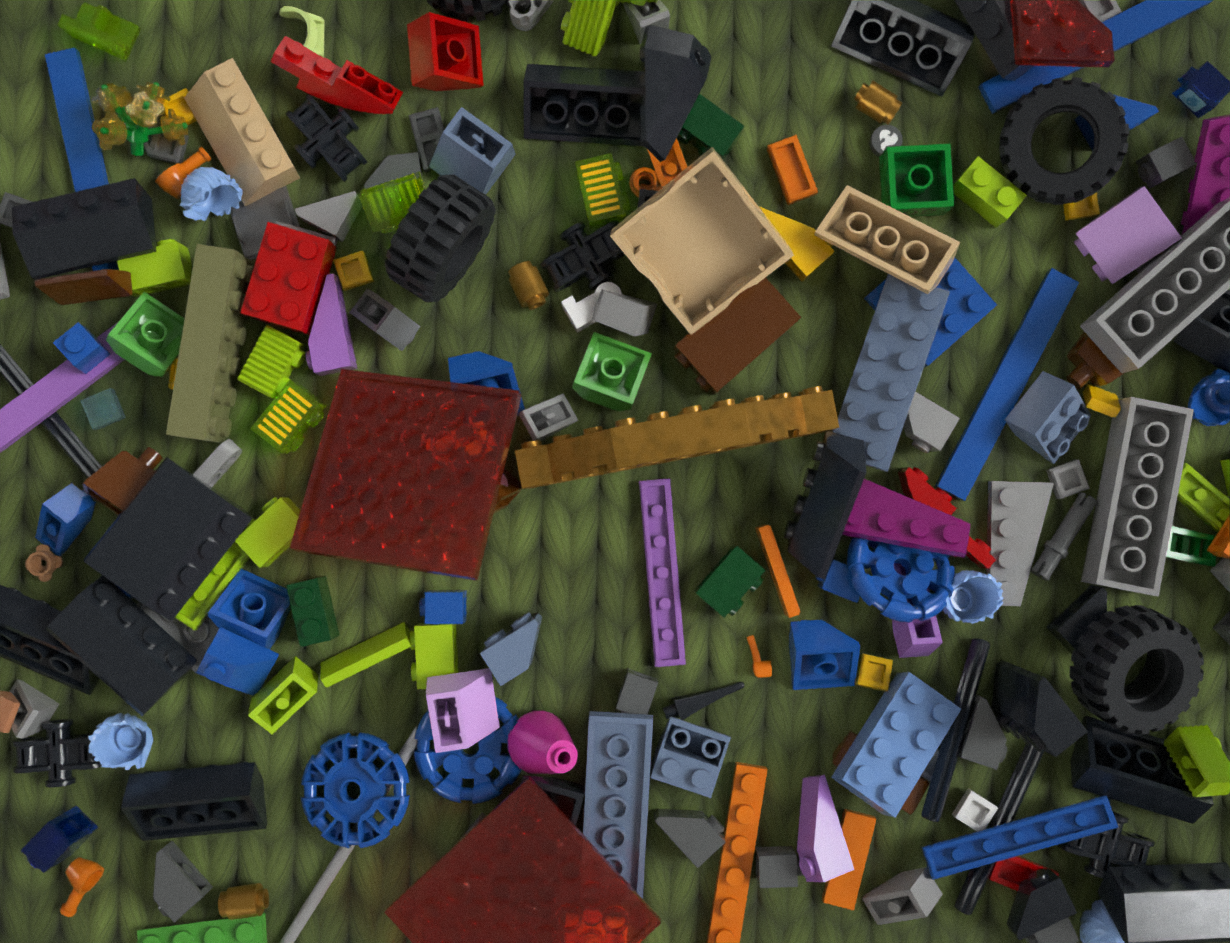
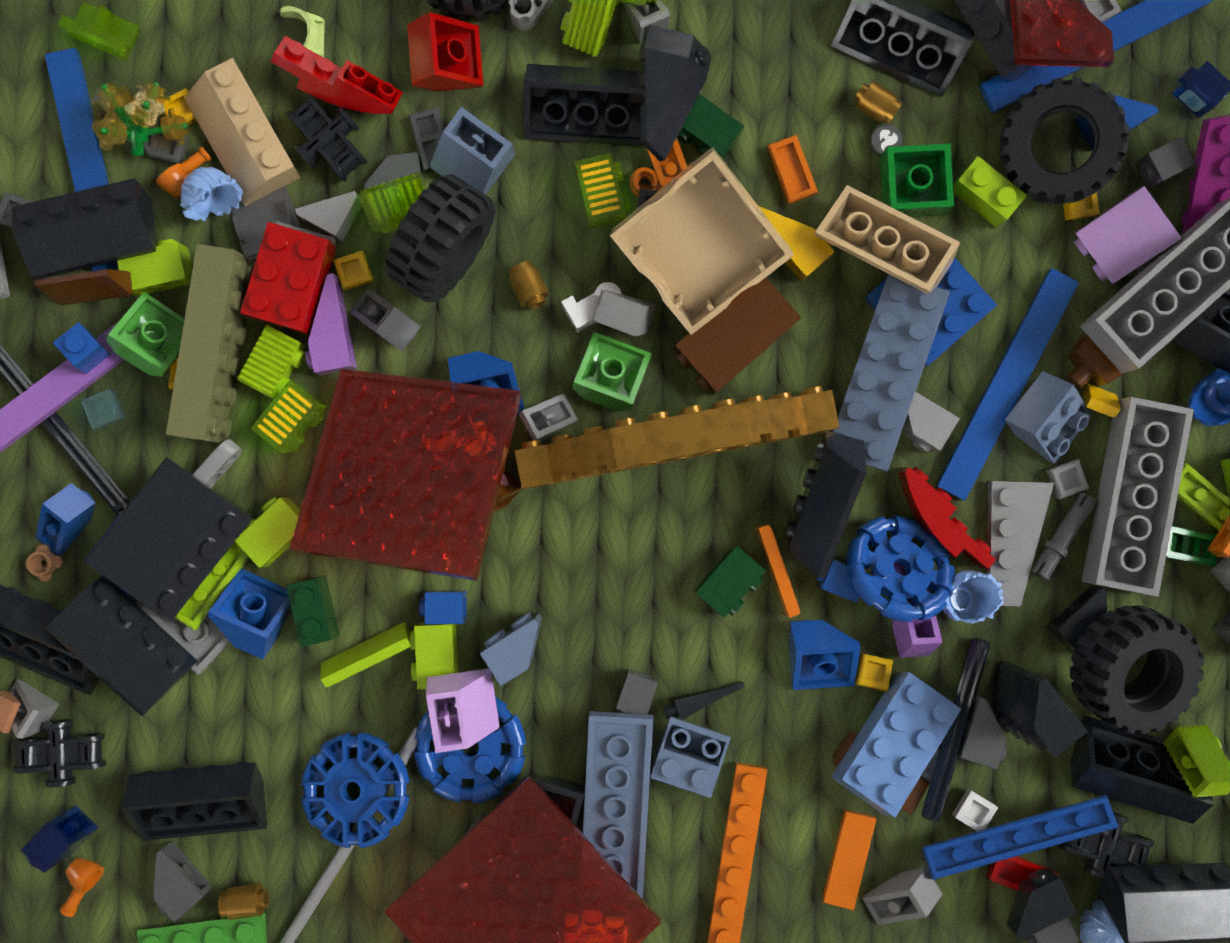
(121, 479): reddish brown torso -> none
(121, 742): light blue hair -> none
(237, 662): blue slope -> none
(283, 695): lime brick -> none
(541, 744): dark pink cone -> none
(576, 261): black axle -> none
(662, 572): medium lavender tile -> none
(692, 832): dark grey slope -> none
(760, 668): orange hand -> none
(777, 867): dark grey brick -> none
(820, 835): slope -> none
(901, 521): magenta wing -> none
(1005, 813): black axle -> none

